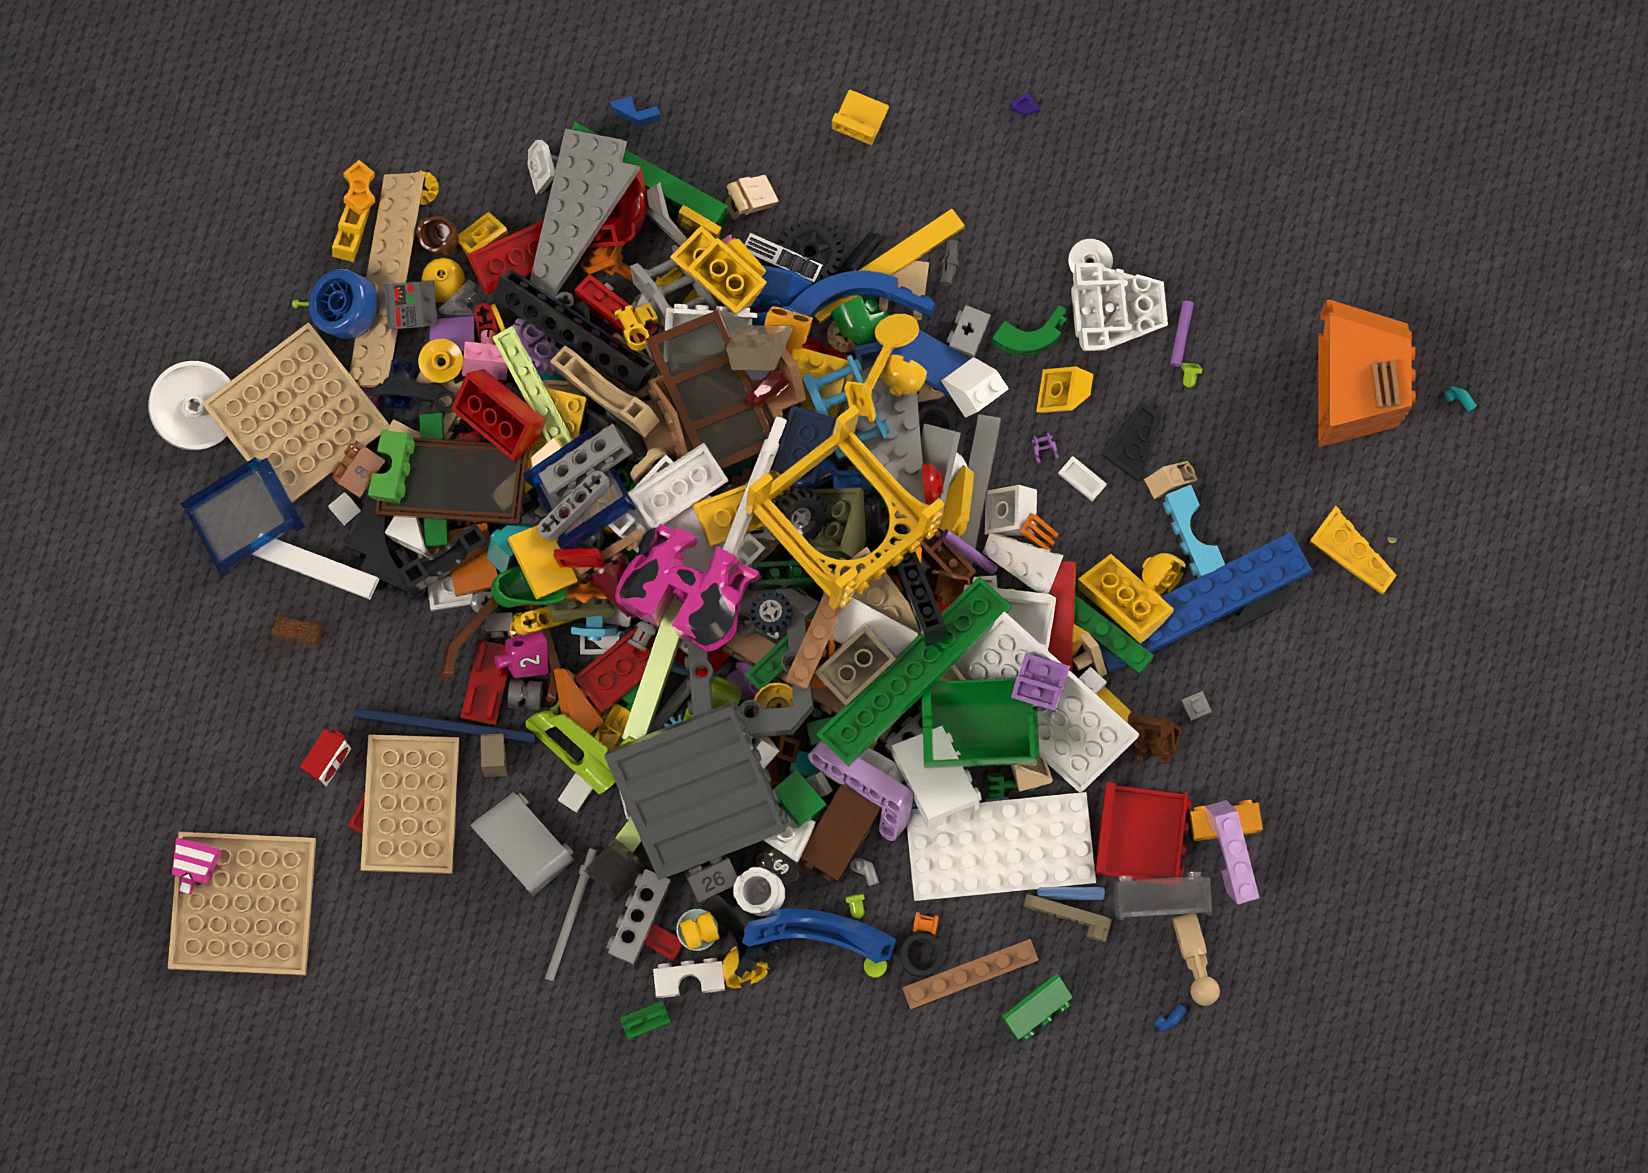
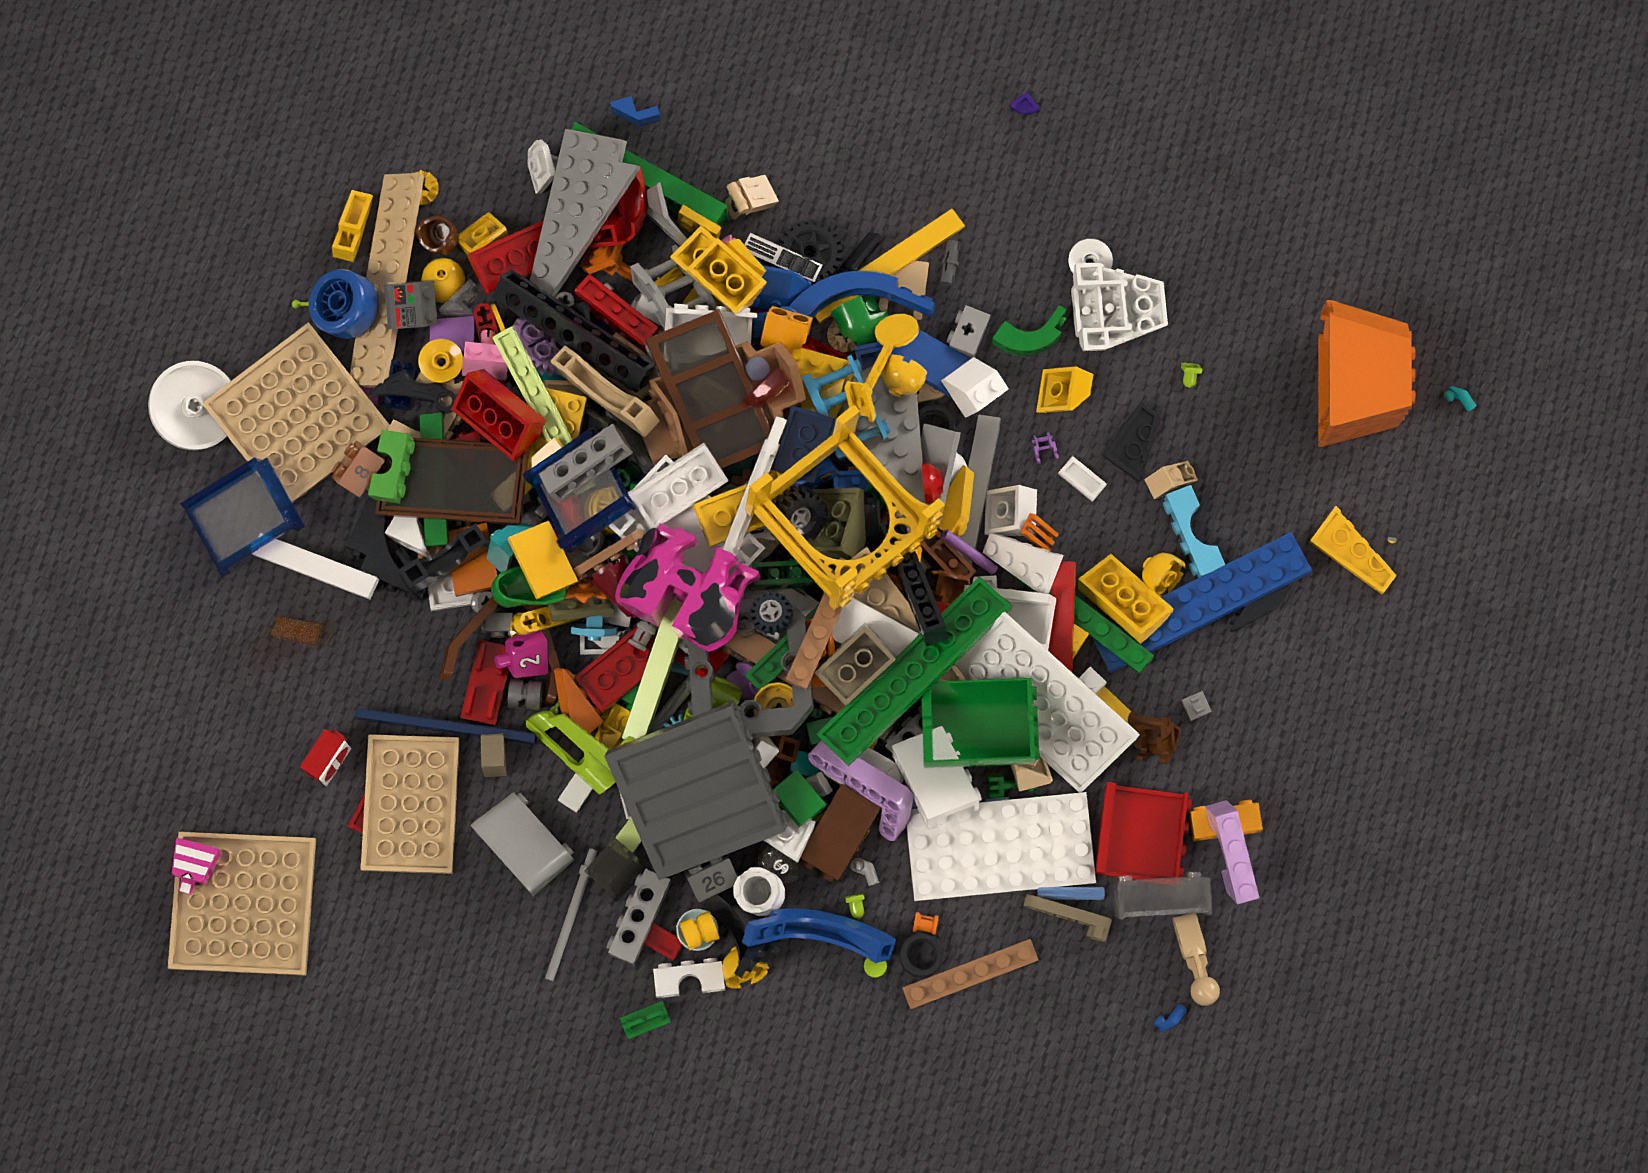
(344, 508): white slope -> none
(359, 196): light orange tile -> none
(576, 509): light grey beam -> none
(578, 558): red tile -> none
(638, 320): yellow piece -> none
(641, 469): tan plate -> none
(758, 347): dark tan slope -> none
(860, 117): yellow bracket -> none
(1037, 1008): slope -> none
(1040, 681): medium lavender slope -> none
(1091, 656): tan tile -> none
(1181, 334): medium lavender piece -> none
(1384, 365): medium nougat tile -> none

